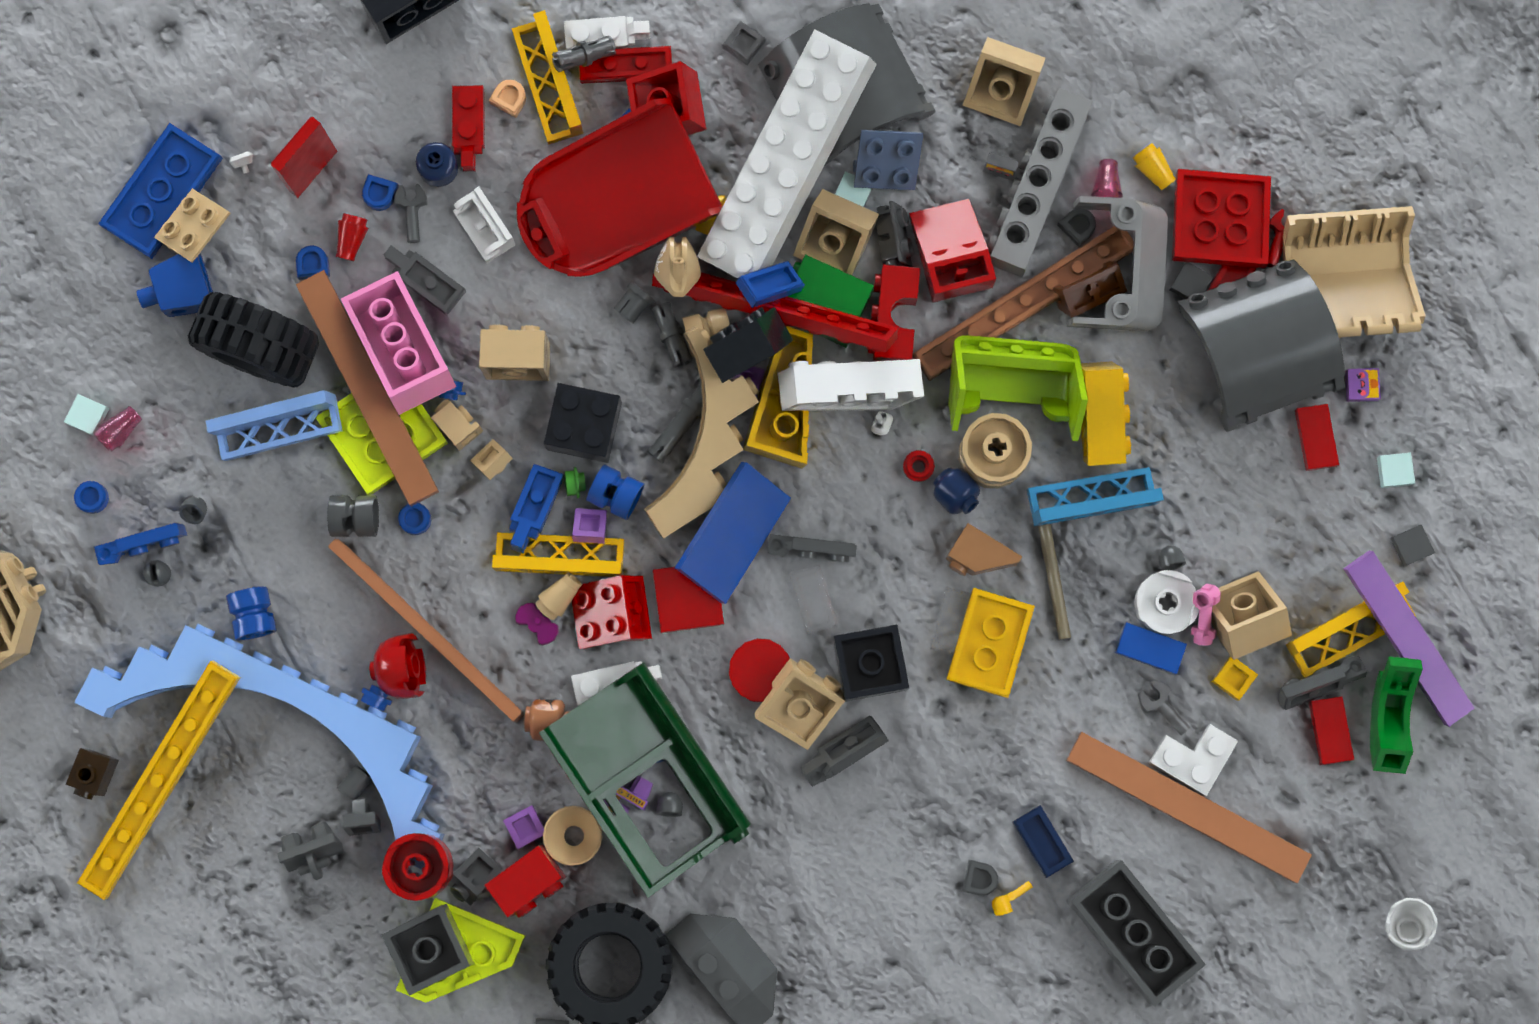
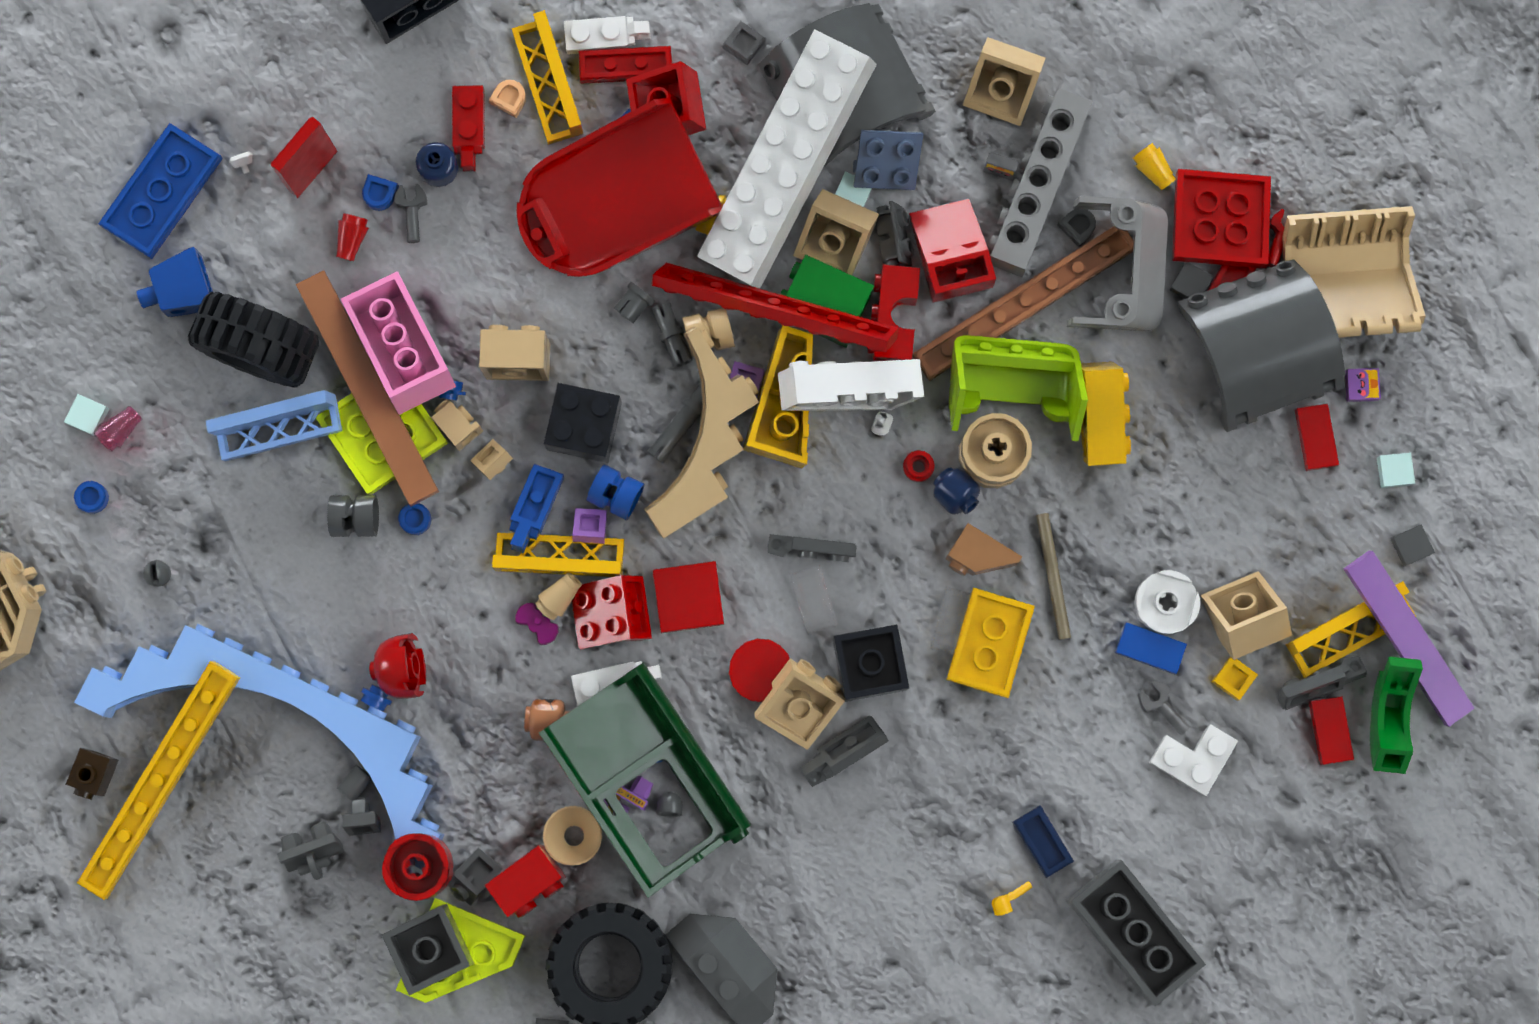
(138, 543): blue hinge -> none
(187, 507): dark grey hinge -> none
(192, 225): tan hinge -> none
(251, 613): blue wheel -> none
(311, 261): blue tile -> none
(426, 279): dark grey hinge -> none
(426, 630): nougat tile -> none
(483, 225): white hinge -> none
(524, 827): medium lavender tile -> none
(574, 482): bright green plate -> none
(583, 53): dark grey pin -> none
(677, 267): tan hat -> none
(733, 532): blue tile -> none
(747, 343): black brick -> none
(769, 284): blue tile -> none
(980, 878): dark grey tile -> none
(1091, 290): reddish brown hinge -> none
(1099, 505): dark azure fence -> none
(1107, 180): clear pink cone -> none
(1171, 558): dark grey hinge -> none
(1189, 807): nougat tile -> none
(1204, 601): bright pink bar -> none
(1411, 924): white hair -> none

